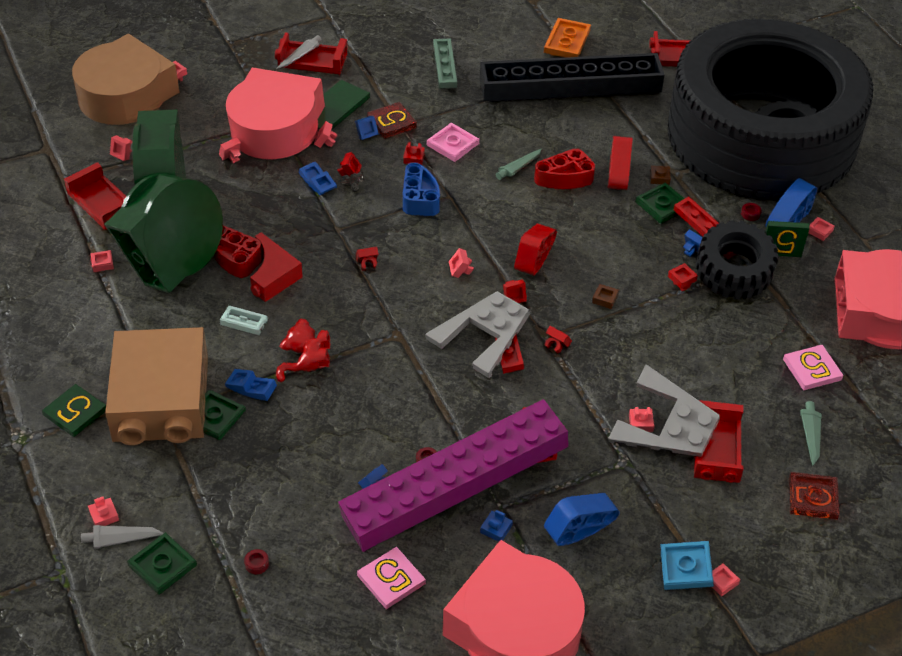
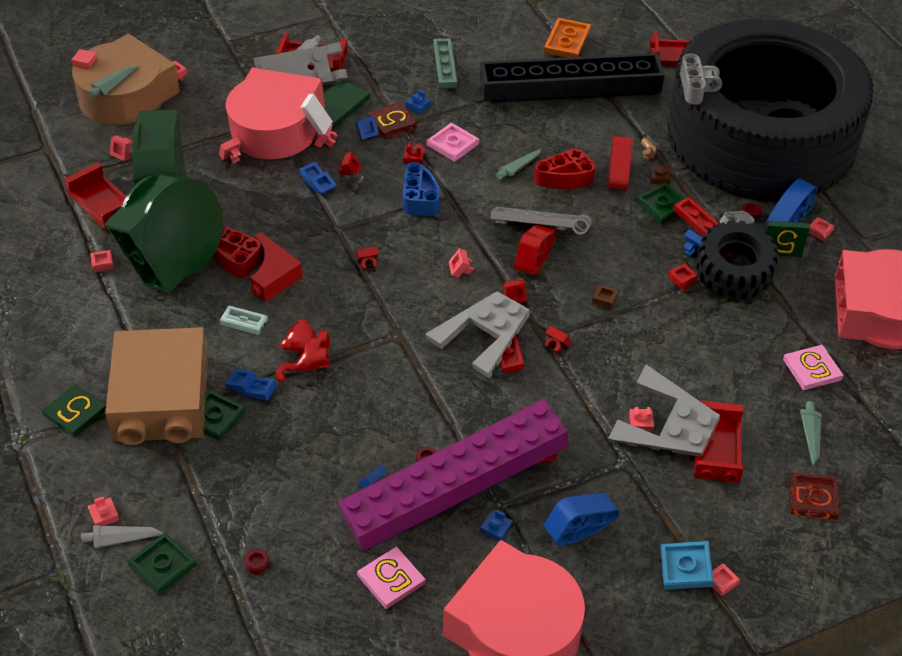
(84, 58): none -> coral tile
(108, 83): none -> sand green bar
(297, 62): none -> light grey hinge
(316, 114): none -> white tile
(418, 102): none -> blue tile
(560, 221): none -> light grey hinge
(651, 148): none -> medium nougat arm
(697, 78): none -> light grey piece
(737, 216): none -> light grey piece

